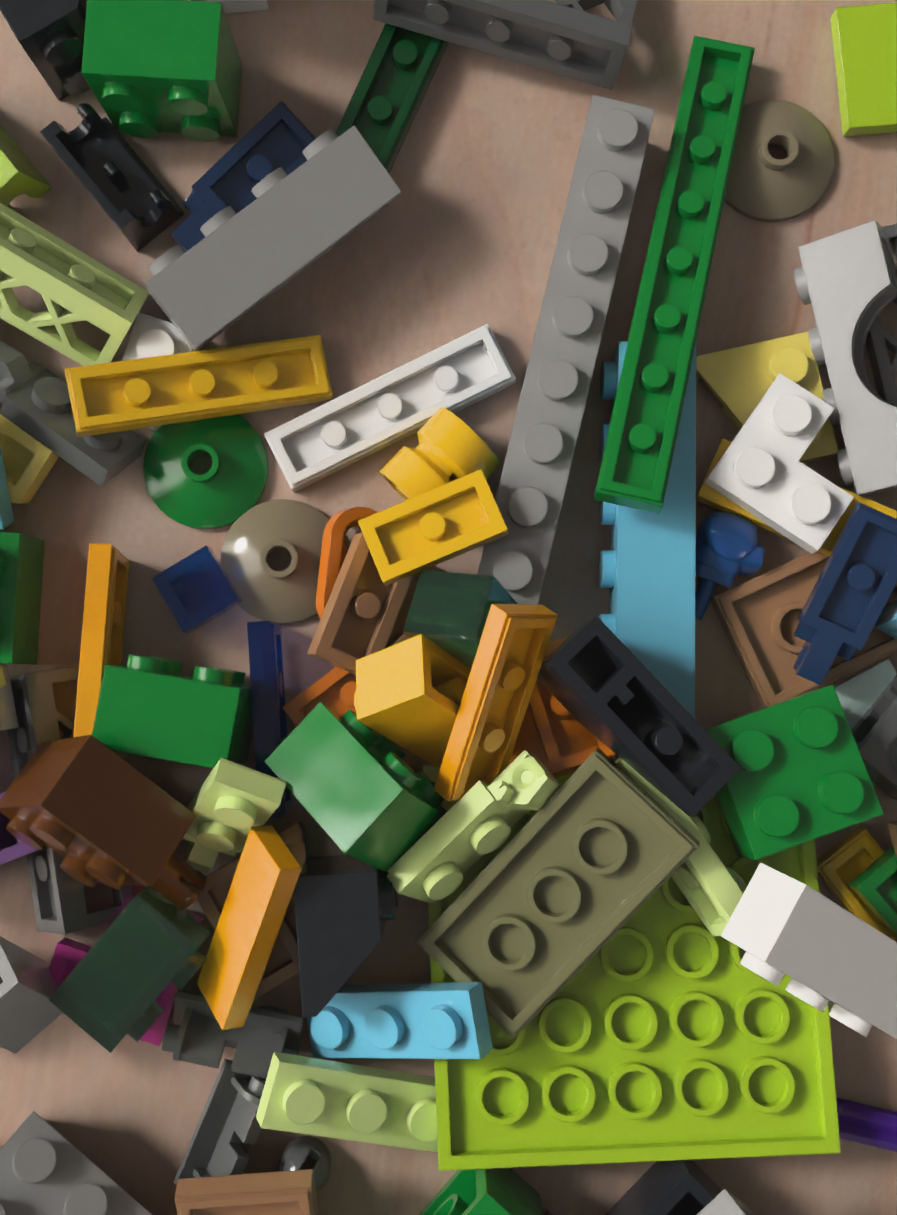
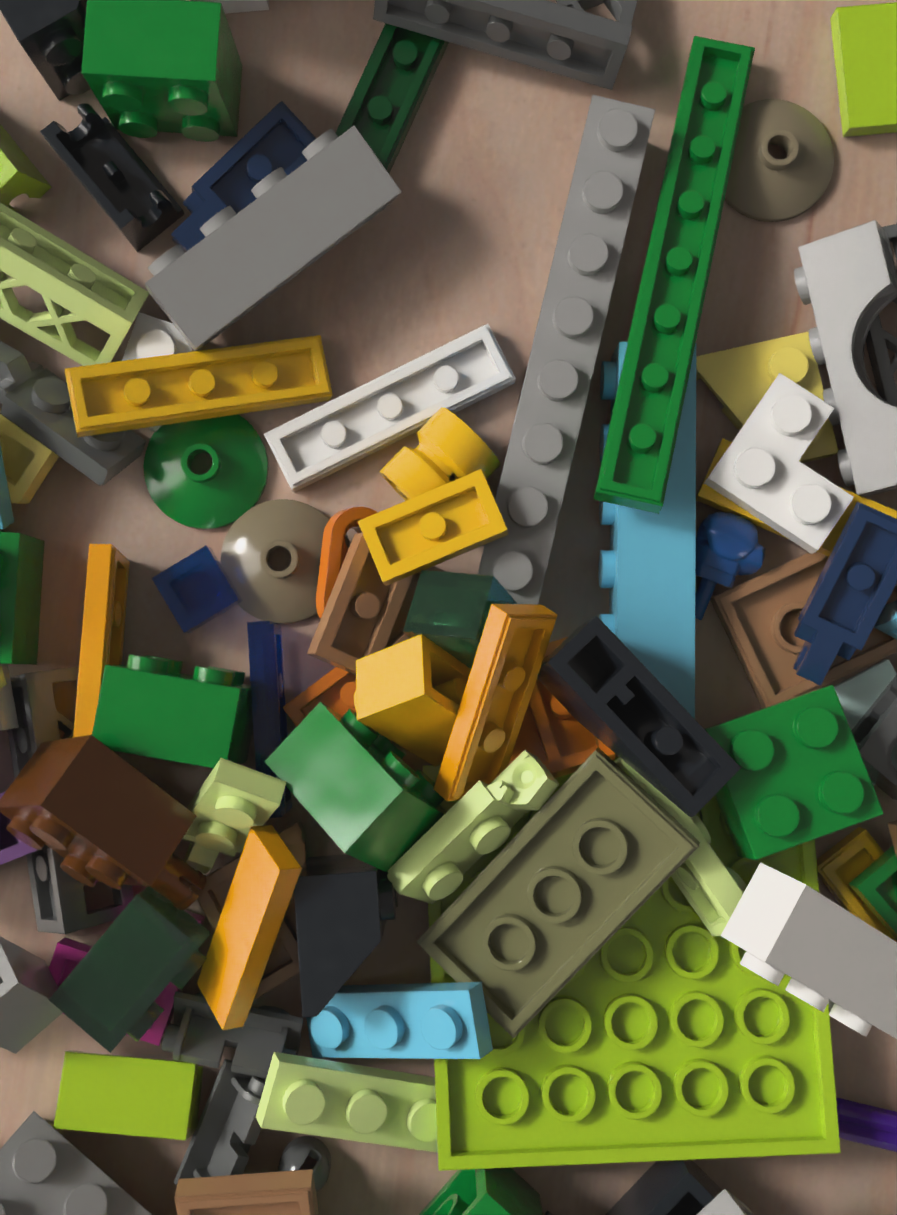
(128, 1095): none -> lime hinge

